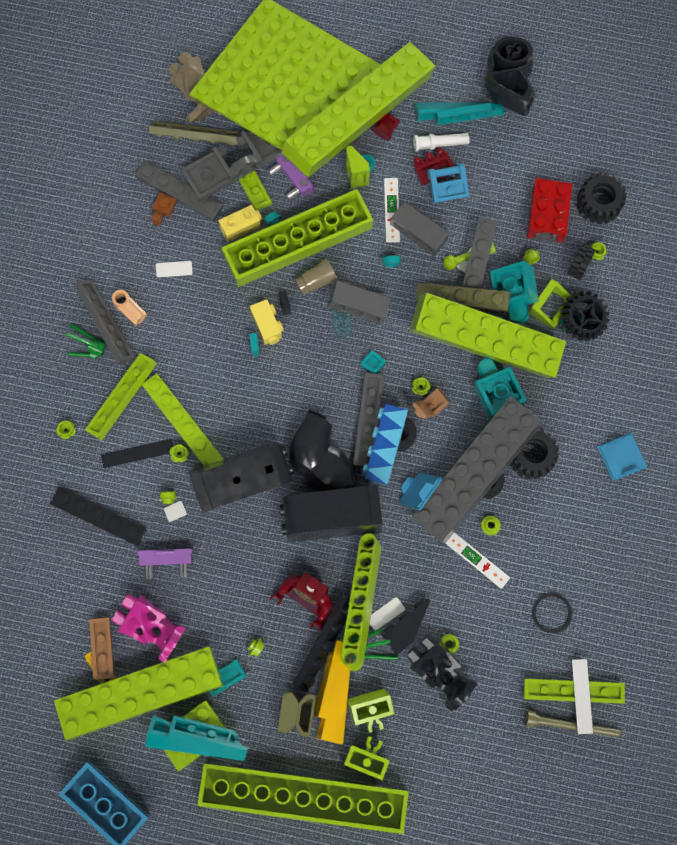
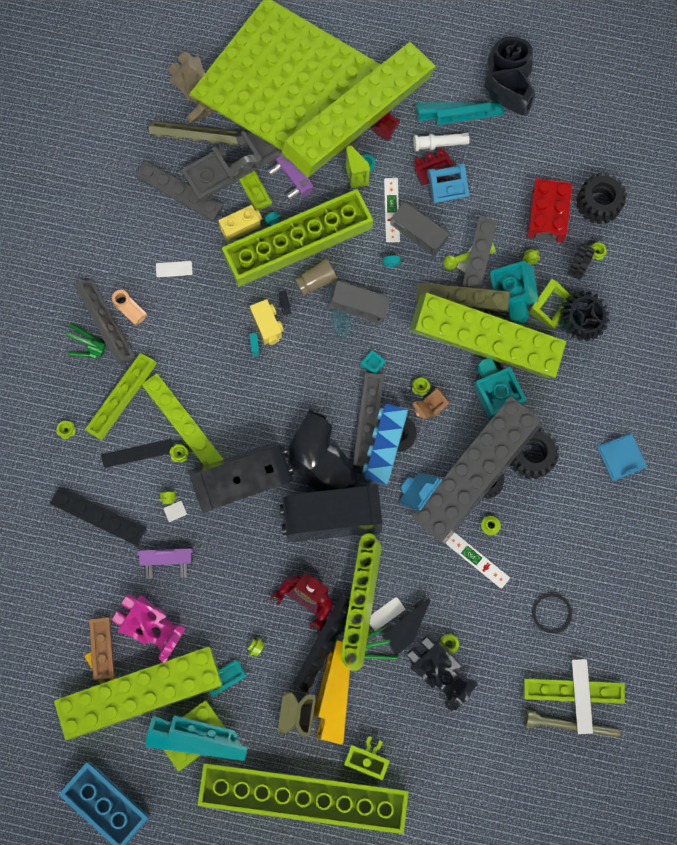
(163, 207): dark orange plate -> none
(370, 707): lime brick -> none

